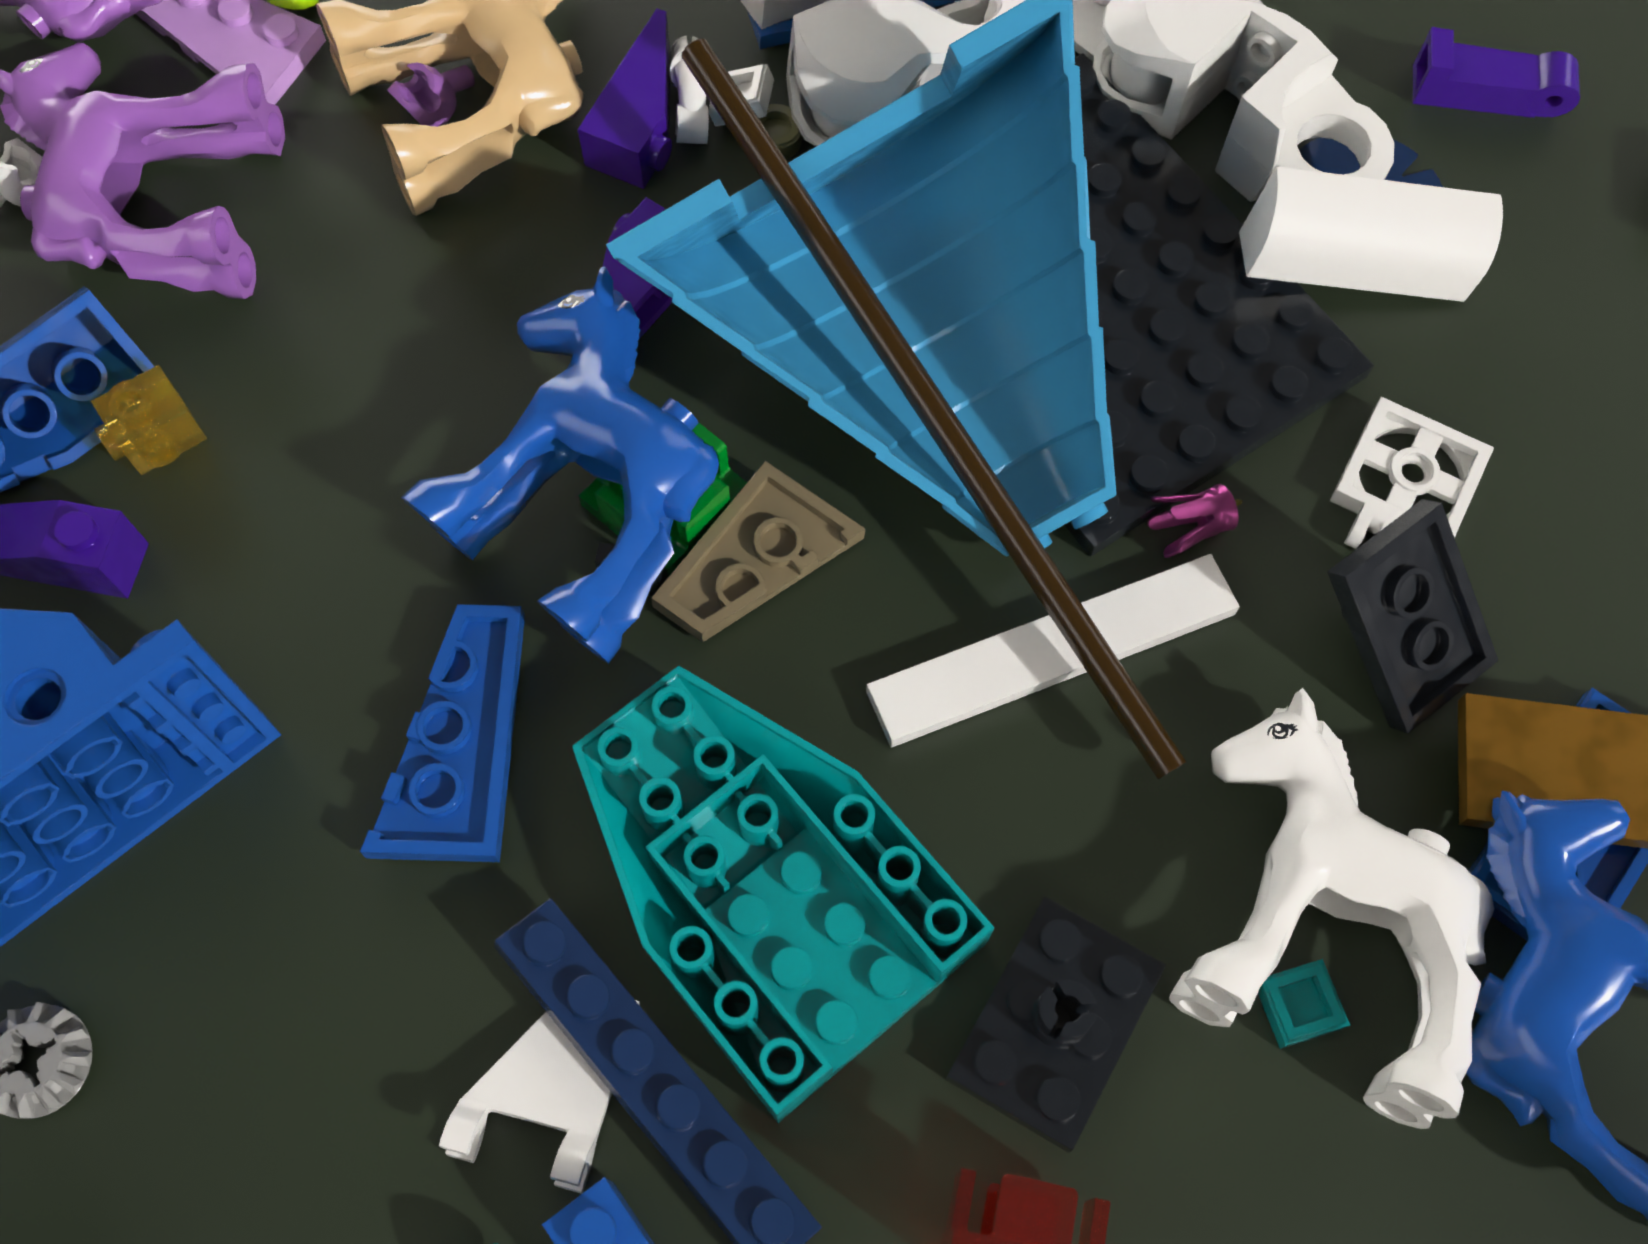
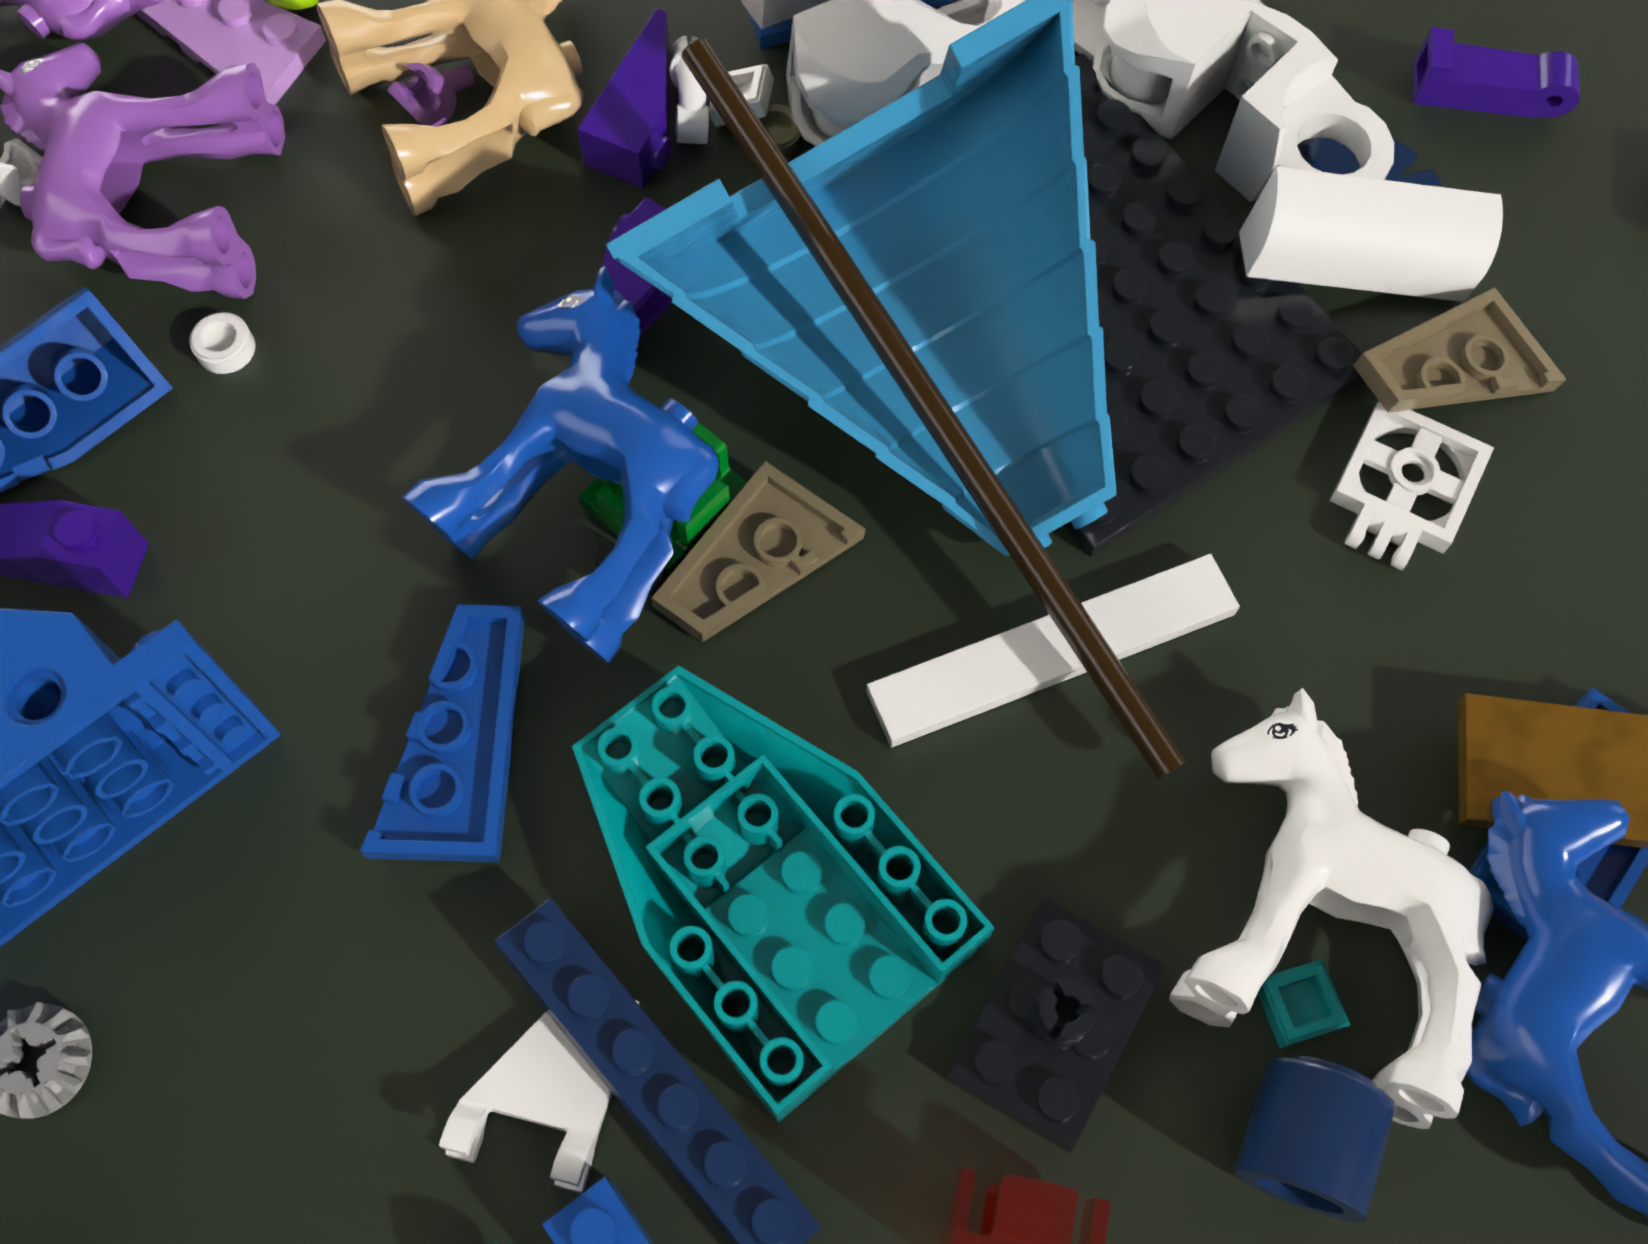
(146, 421): clear yellow brick -> none
(222, 343): none -> white tile
(1211, 509): flat silver piece -> none
(1316, 1137): none -> dark blue piece
(1414, 615): black plate -> none
(1460, 358): none -> dark tan wing

